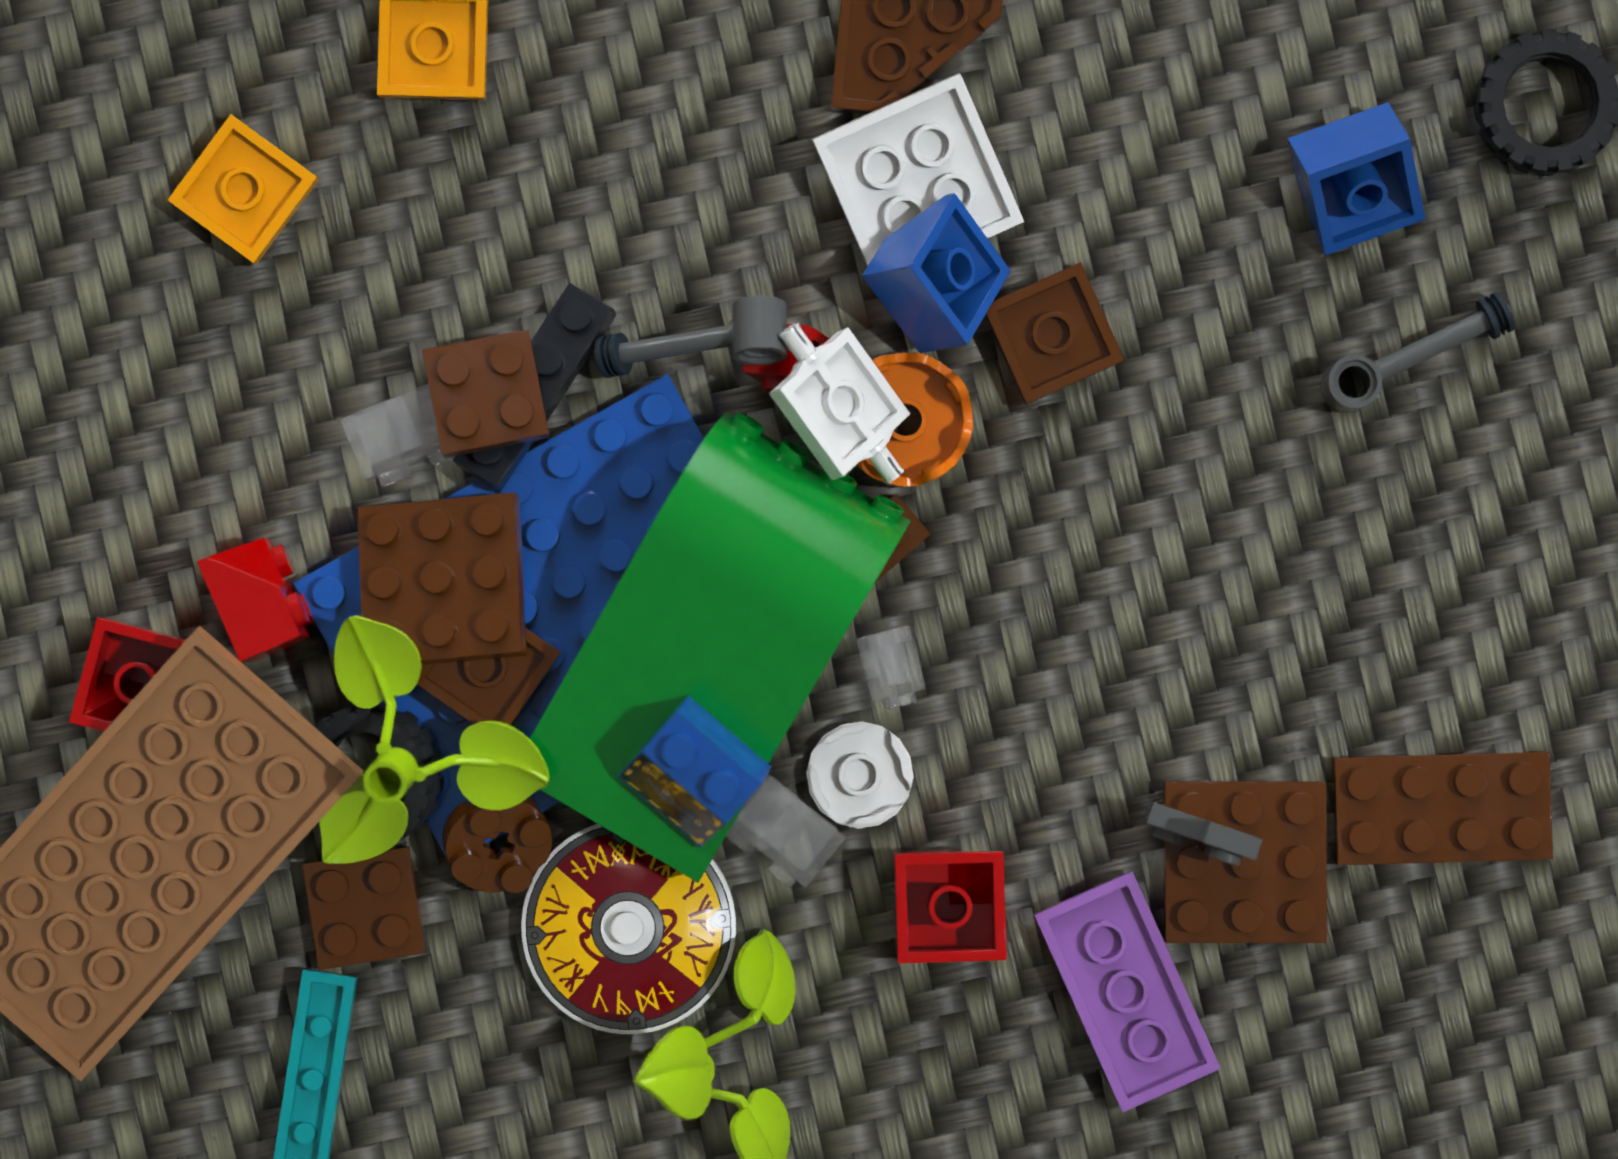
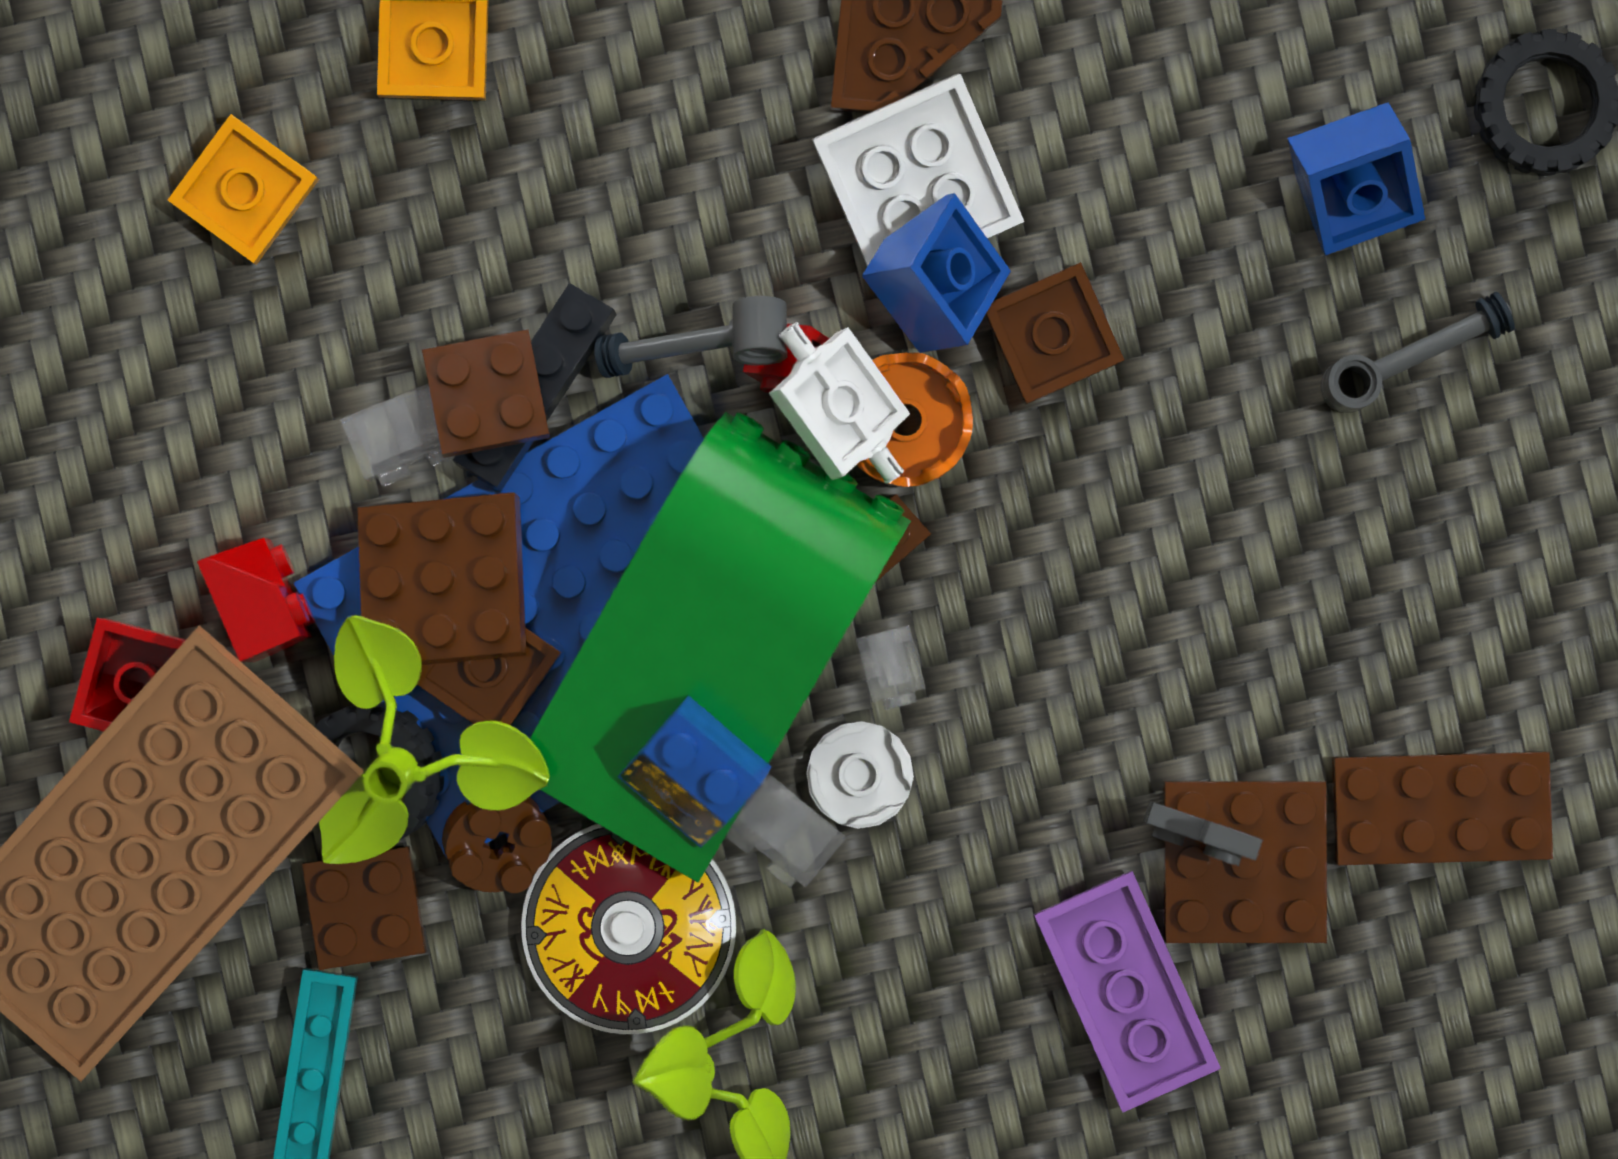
(950, 906): red slope -> none

